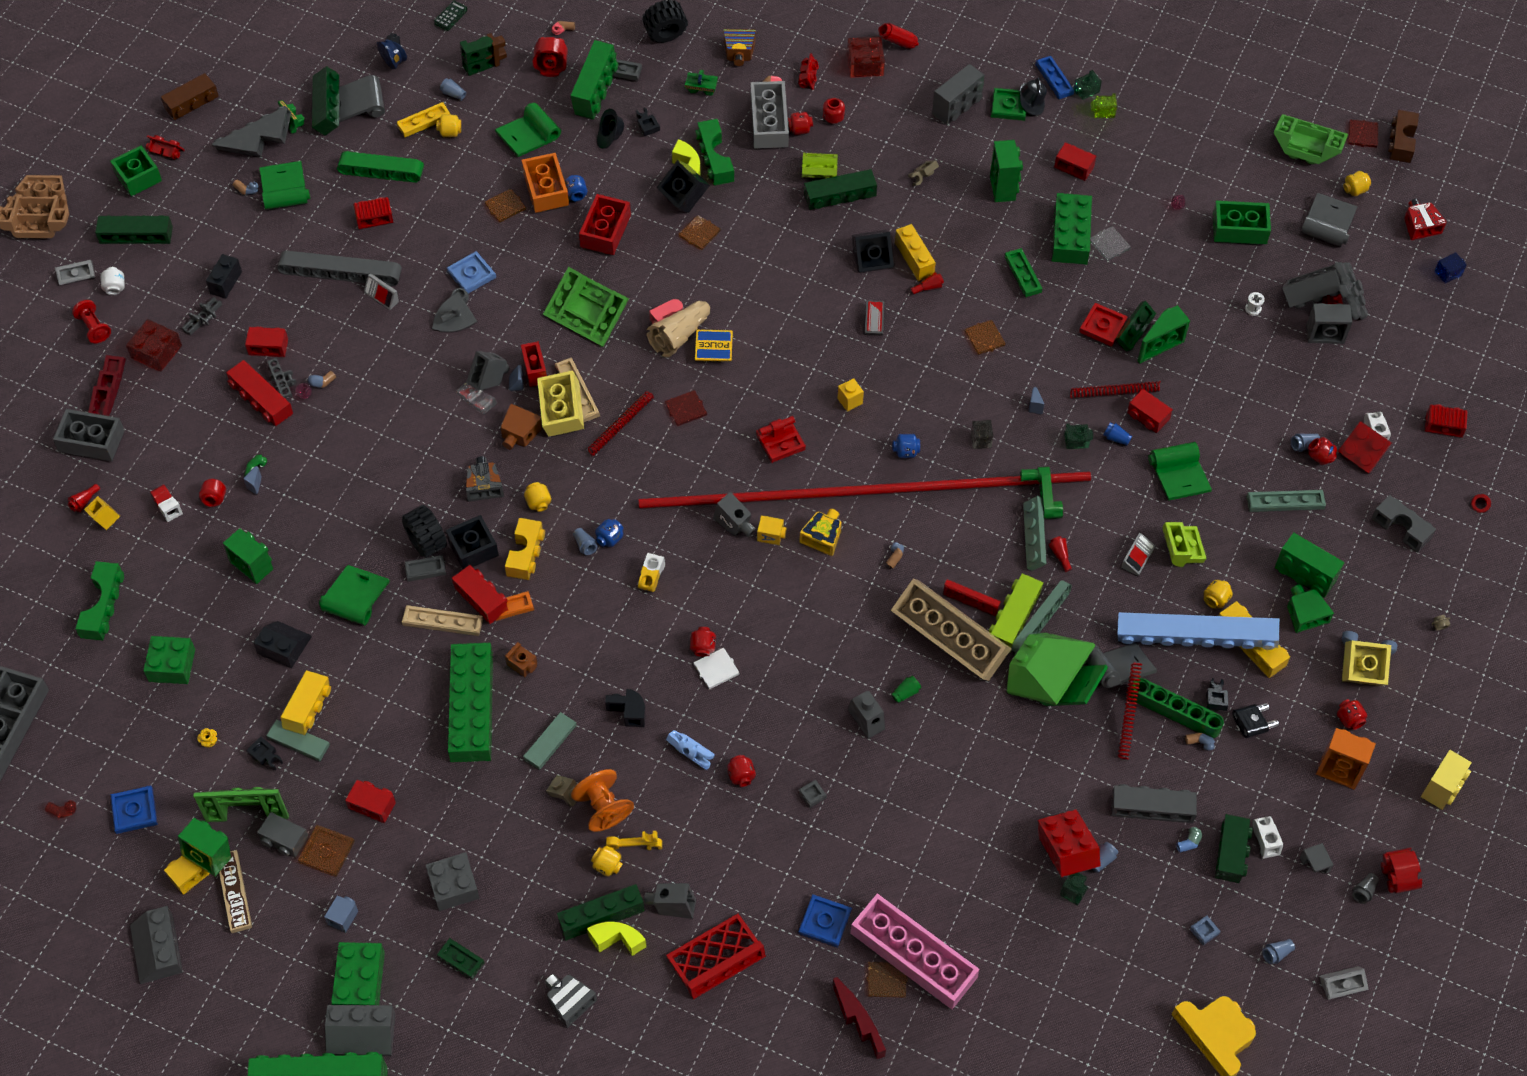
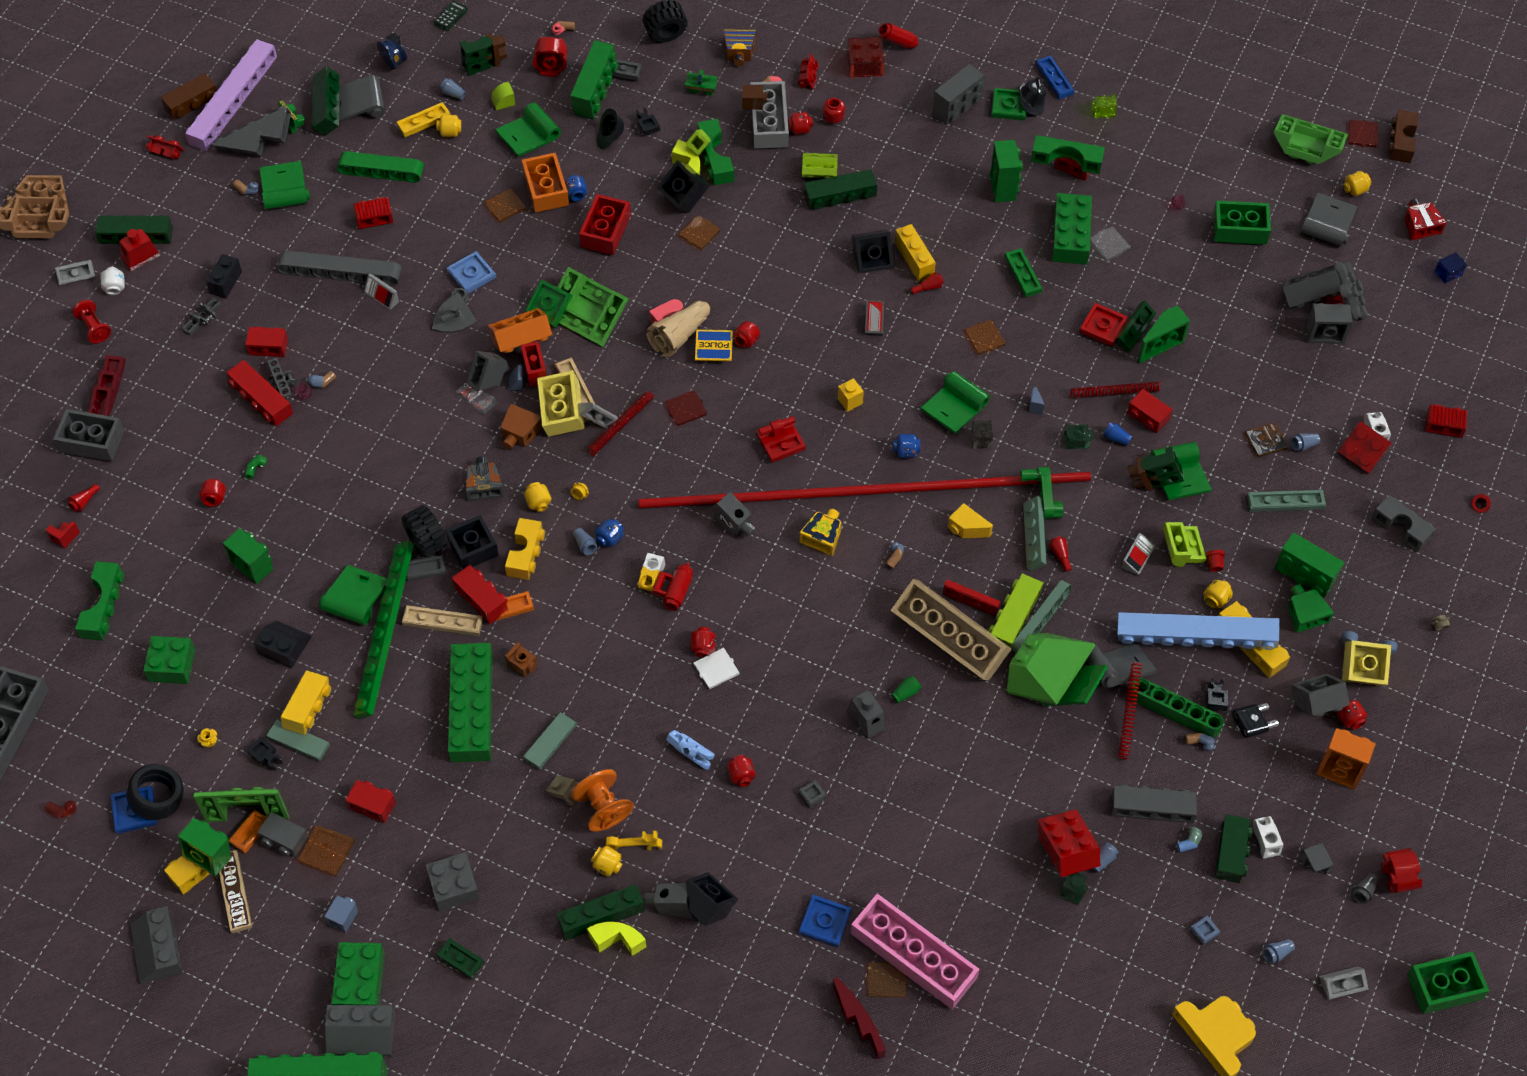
(64, 534): none -> red panel
(102, 512): yellow brick -> none
(136, 170): green brick -> none
(137, 249): none -> red torso
(150, 809): none -> black tyre
(154, 345): clear red brick -> none
(166, 503): leg -> none
(231, 95): none -> lavender brick
(247, 833): none -> orange tile
(253, 480): sand blue slope -> none
(383, 630): none -> green plate
(503, 96): none -> lime brick
(520, 330): none -> orange brick
(550, 300): none -> green tile
(569, 998): dark grey torso -> none
(579, 491): none -> yellow plate
(596, 414): none -> light grey slope
(631, 705): black brick -> none
(677, 587): none -> red piece
(698, 141): none -> lime brick
(709, 899): none -> black slope
(727, 967): red fence -> none
(746, 334): none -> red head
(753, 97): none -> reddish brown brick
(771, 530): yellow brick -> none
(925, 169): dark tan plate -> none
(956, 402): none -> green door
(969, 524): none -> yellow slope
(1086, 155): none -> green arch
(1087, 85): clear green brick -> none
(1156, 470): none -> dark green hips
(1215, 560): none -> red piece
(1252, 304): white bush -> none
(1266, 440): none -> piece
(1320, 695): none -> dark grey brick
(1322, 451): red head -> none
(1447, 780): light yellow brick -> none
(1447, 982): none -> green brick

